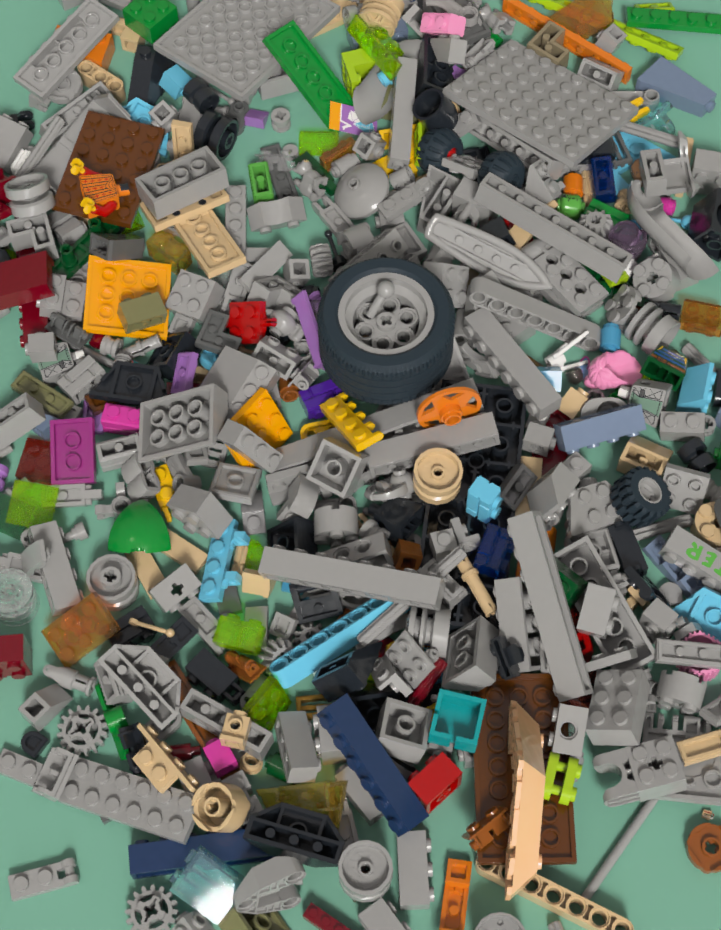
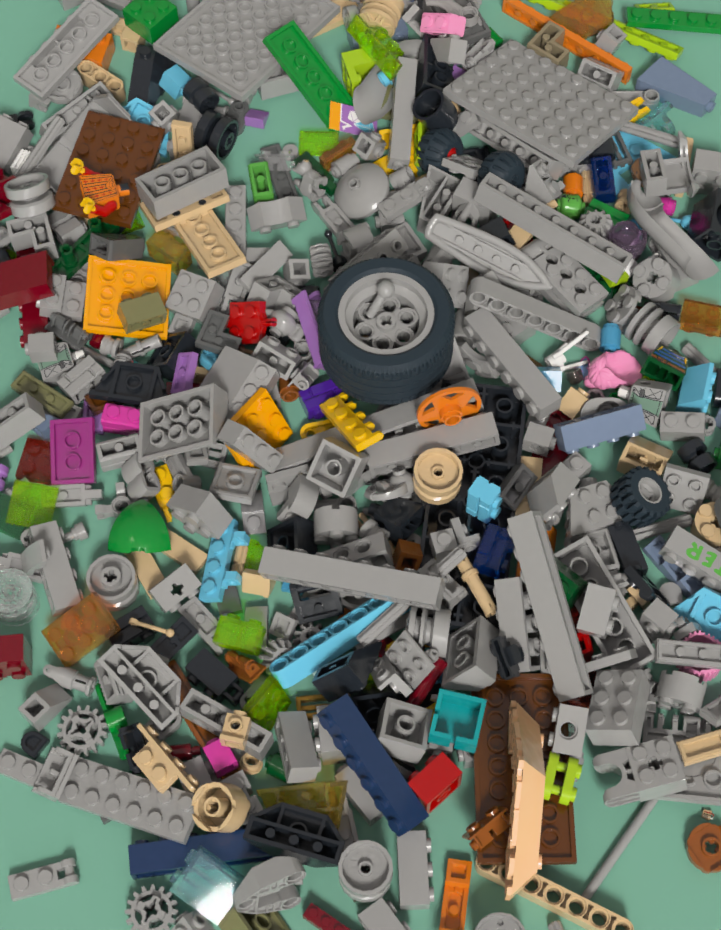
(280, 125): light grey wheel -> none
(497, 20): light grey animal -> none

